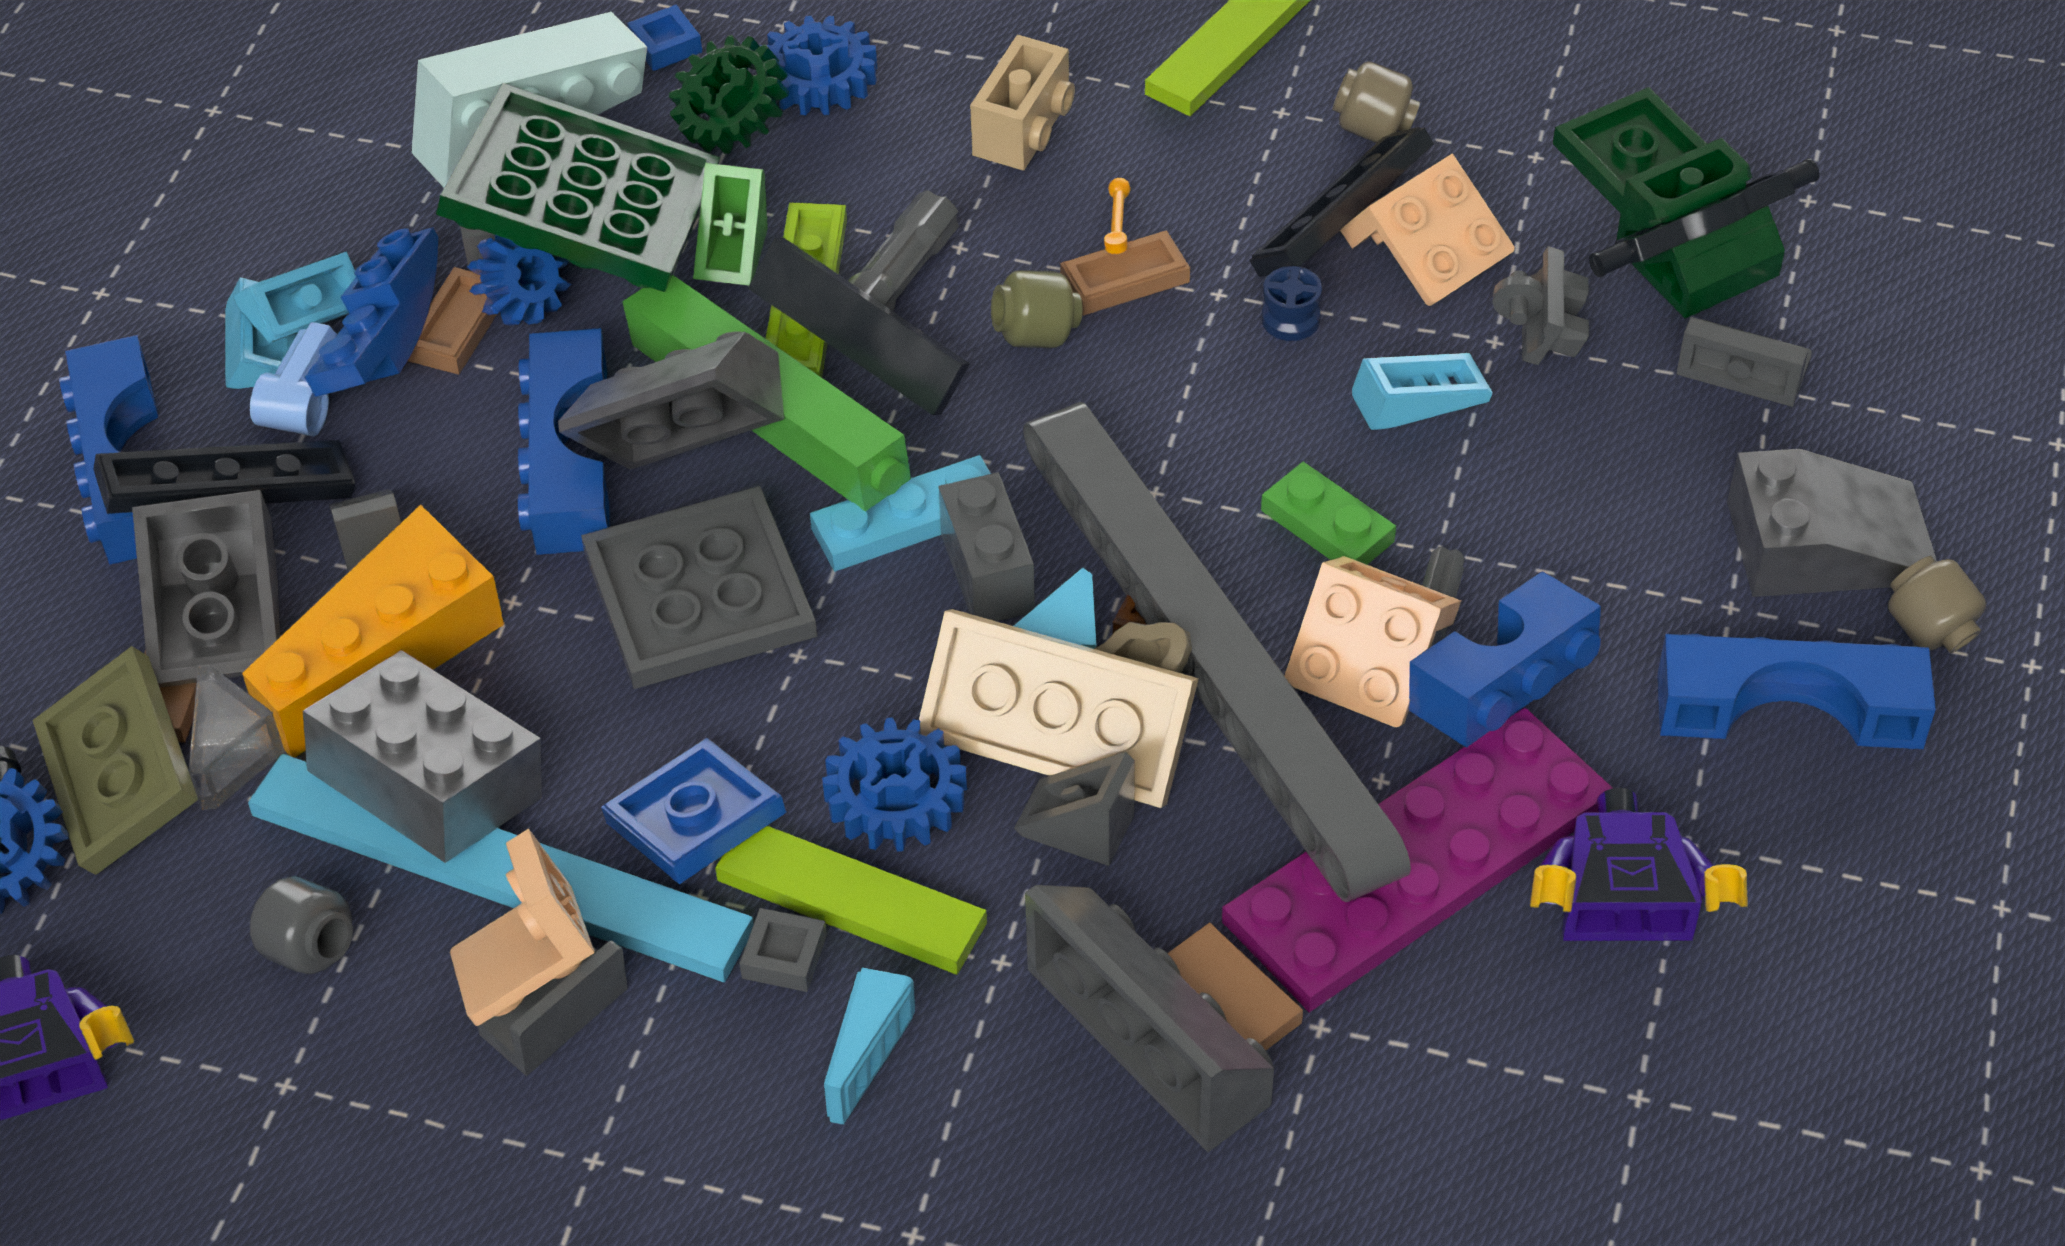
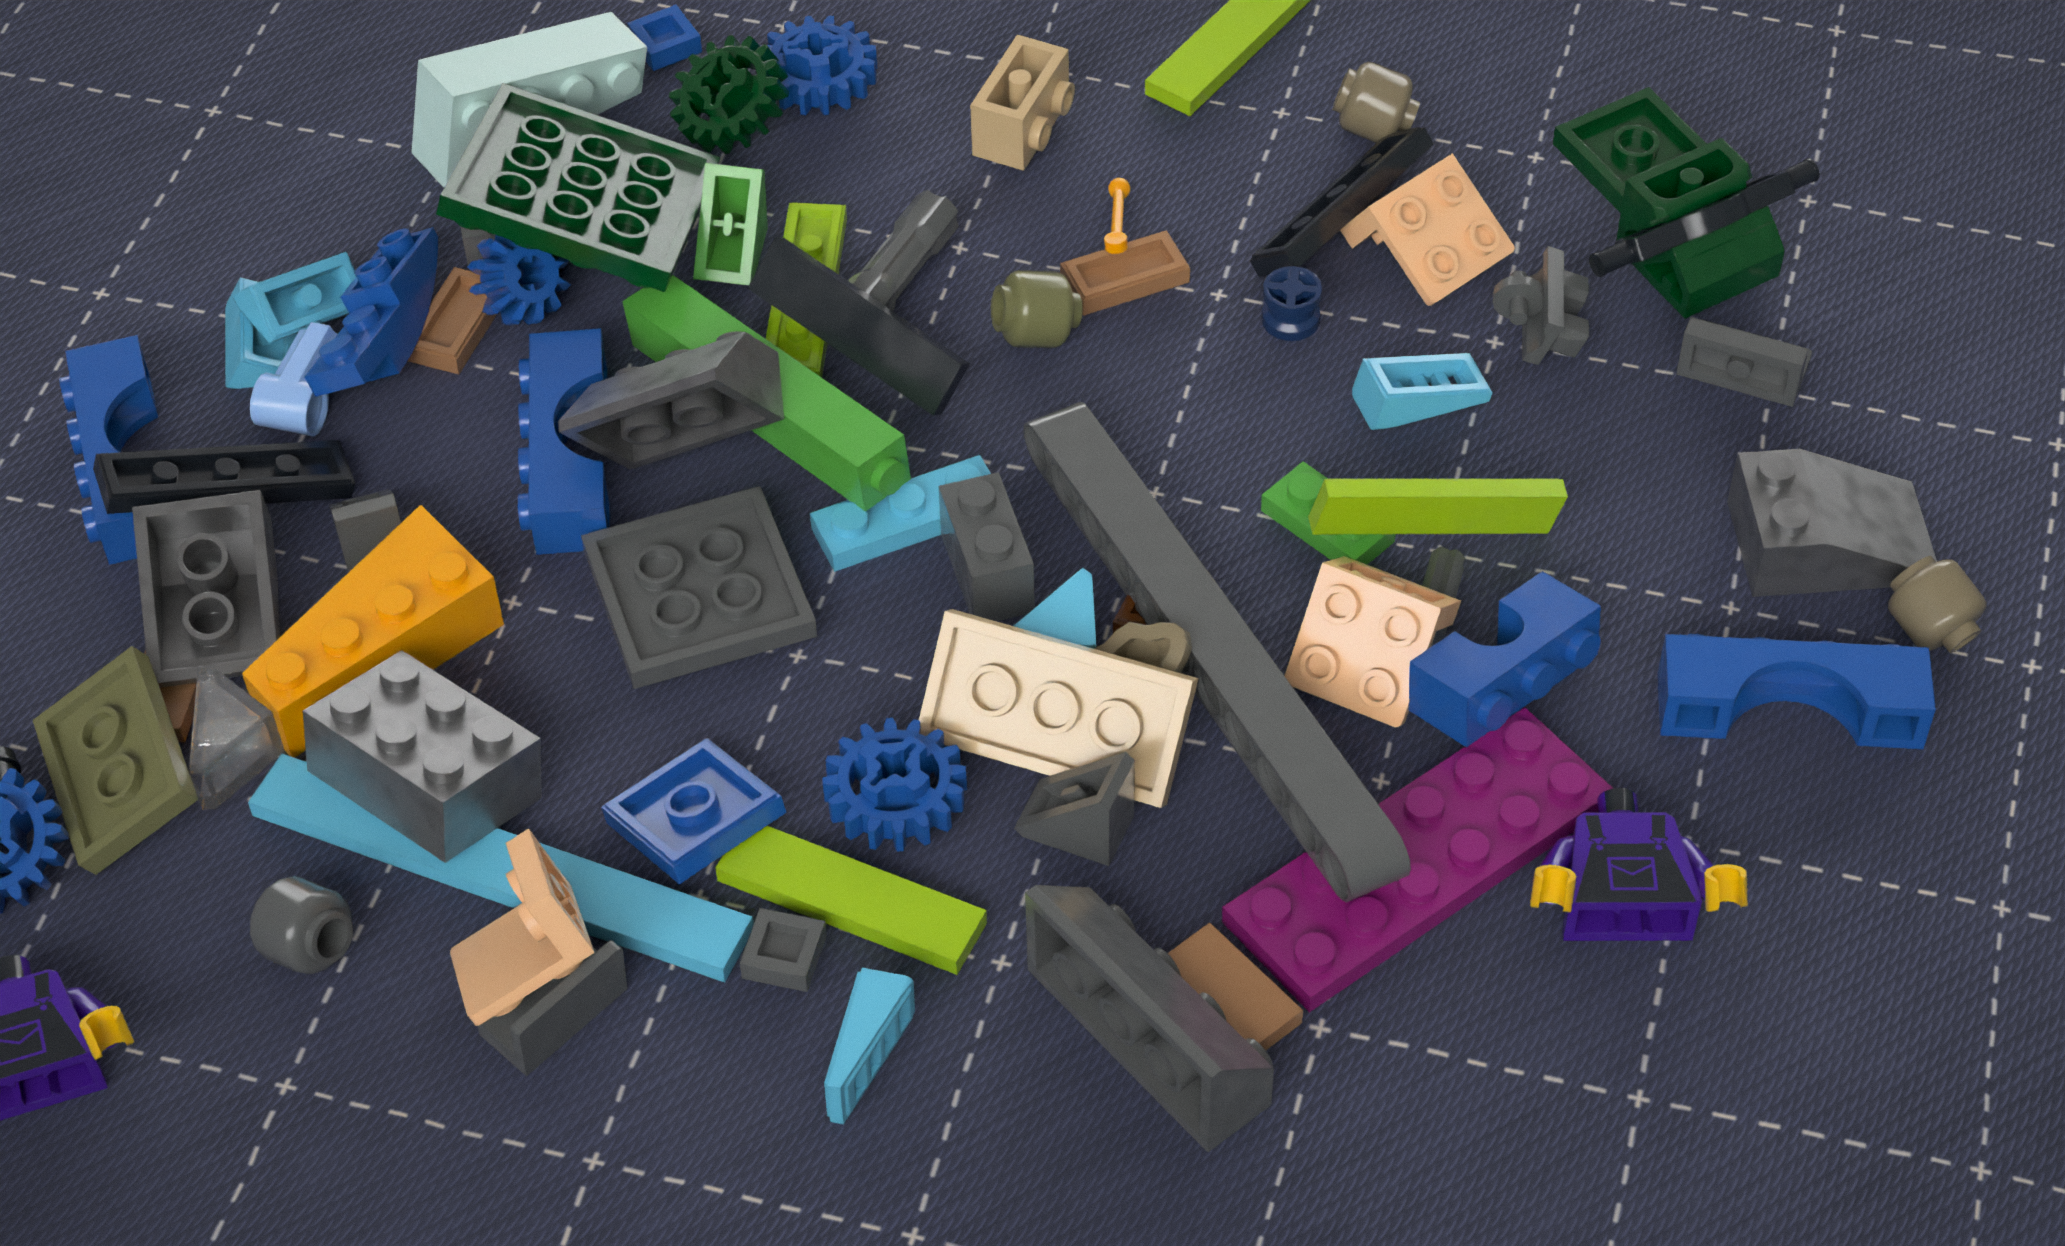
(1437, 506): none -> lime tile

